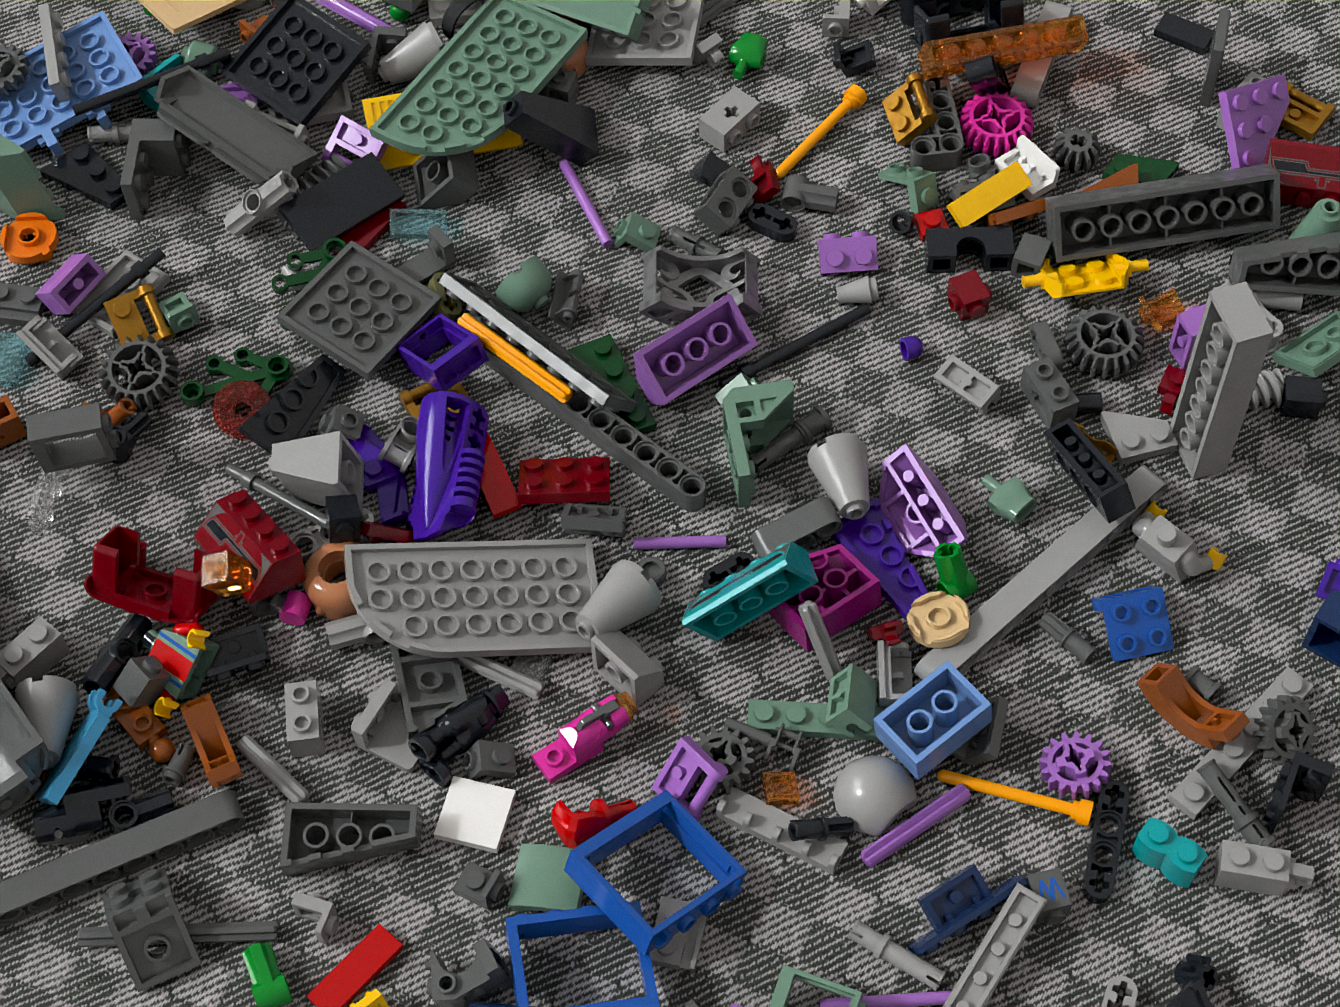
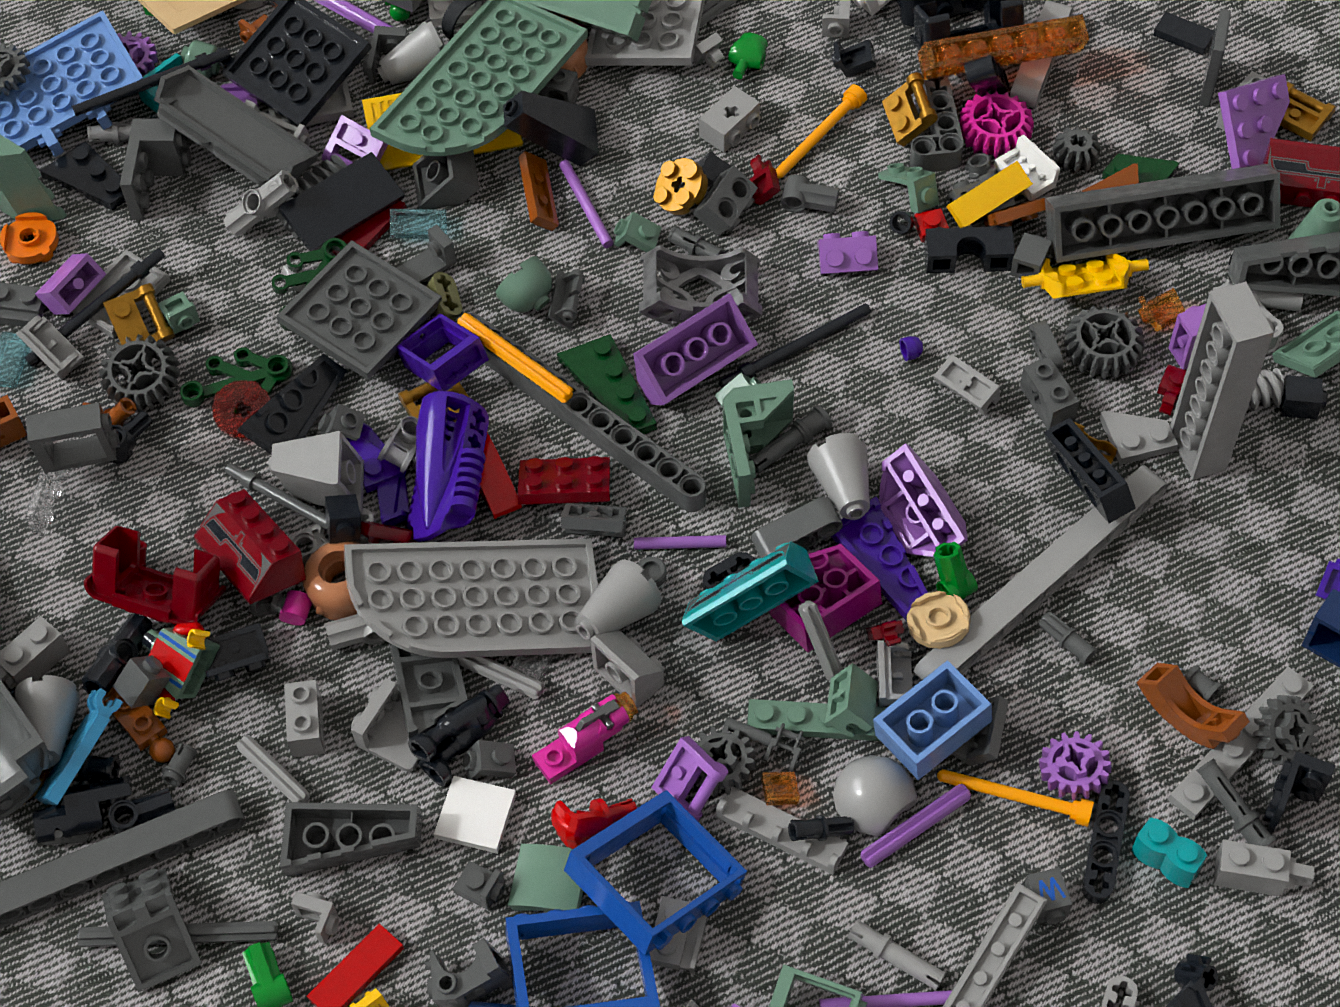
(54, 55): light grey plate -> none
(211, 741): dark orange arch -> none
(226, 573): clear orange brick -> none
(538, 191): none -> dark orange plate
(539, 345): dark grey plate -> none
(671, 177): none -> plate
(772, 223): black beam -> none
(859, 291): light grey cone -> none
(958, 903): dark blue bracket -> none
(968, 295): dark red brick -> none
(1010, 499): sand green piece -> none
(1089, 403): black hinge -> none
(1135, 622): blue bracket -> none
(1171, 547): light grey torso -> none

